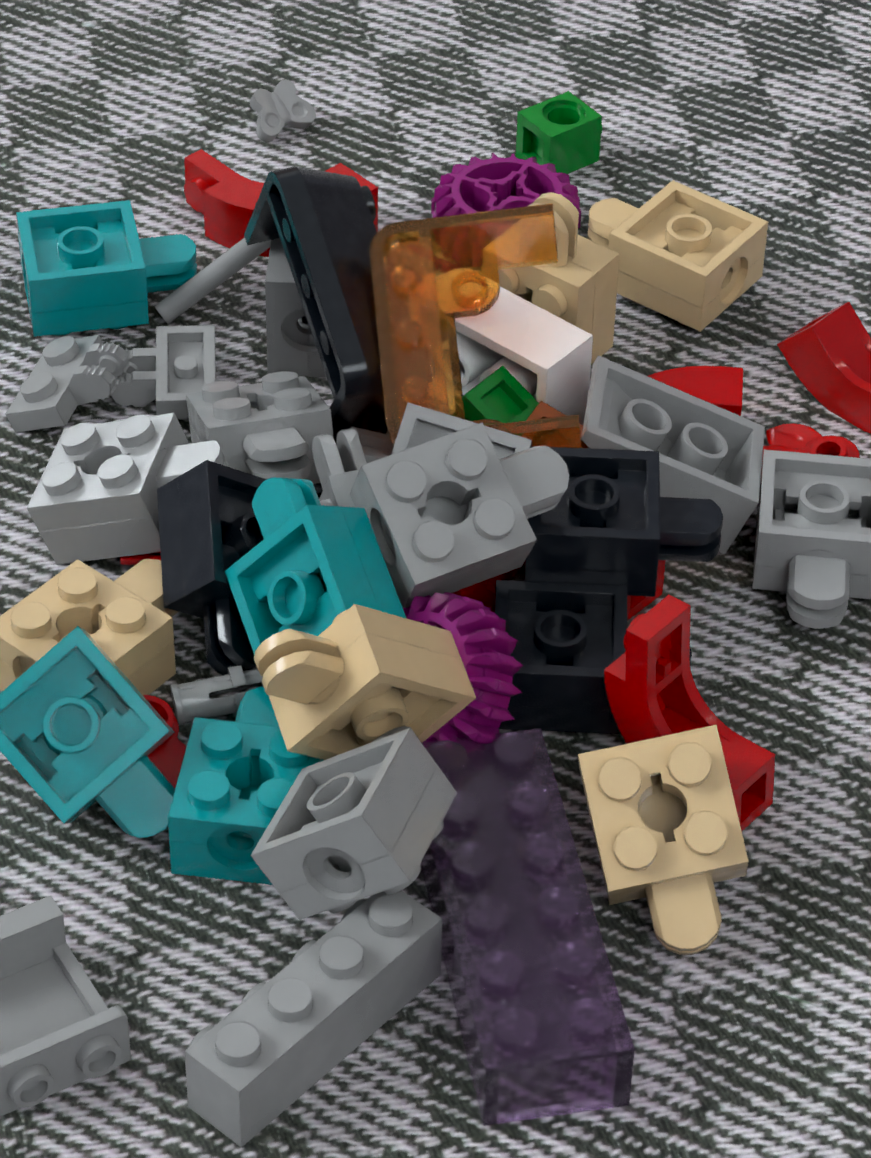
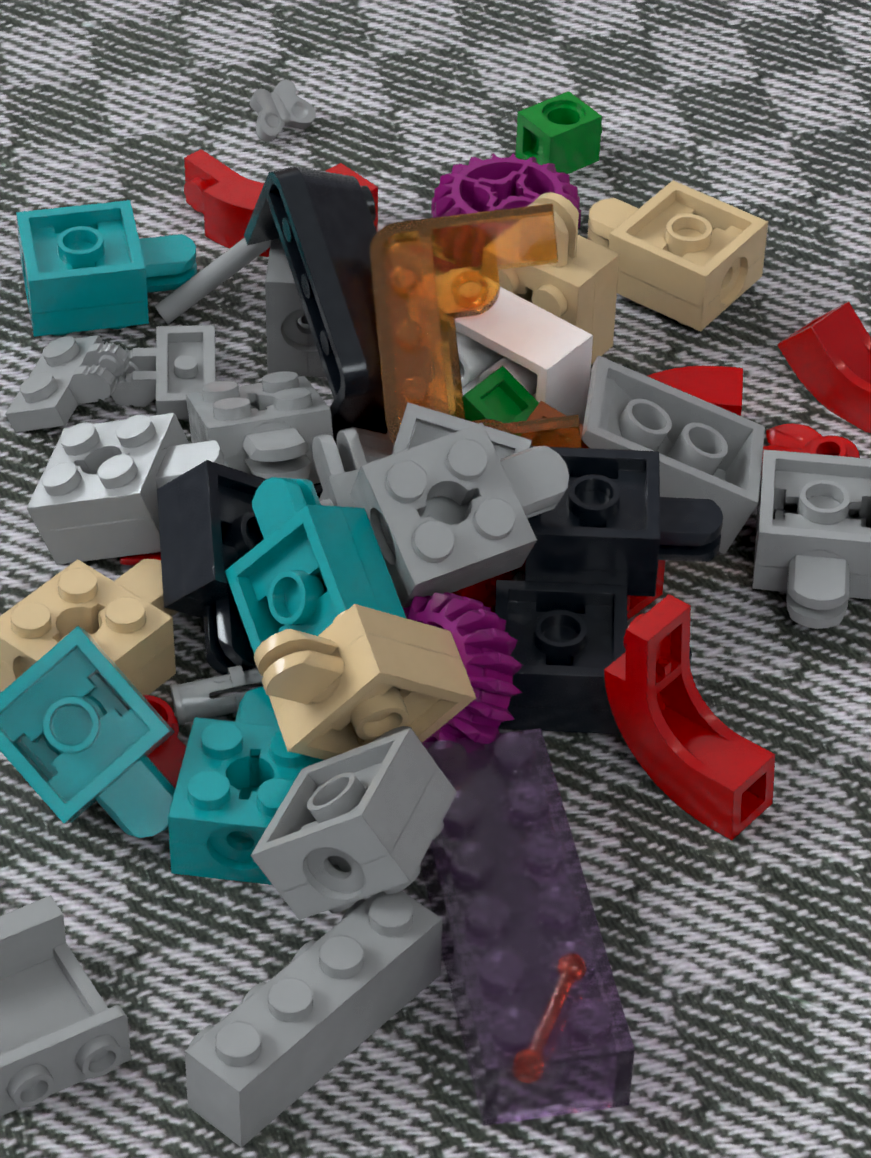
(529, 1063): none -> clear red hinge
(666, 830): tan brick -> none

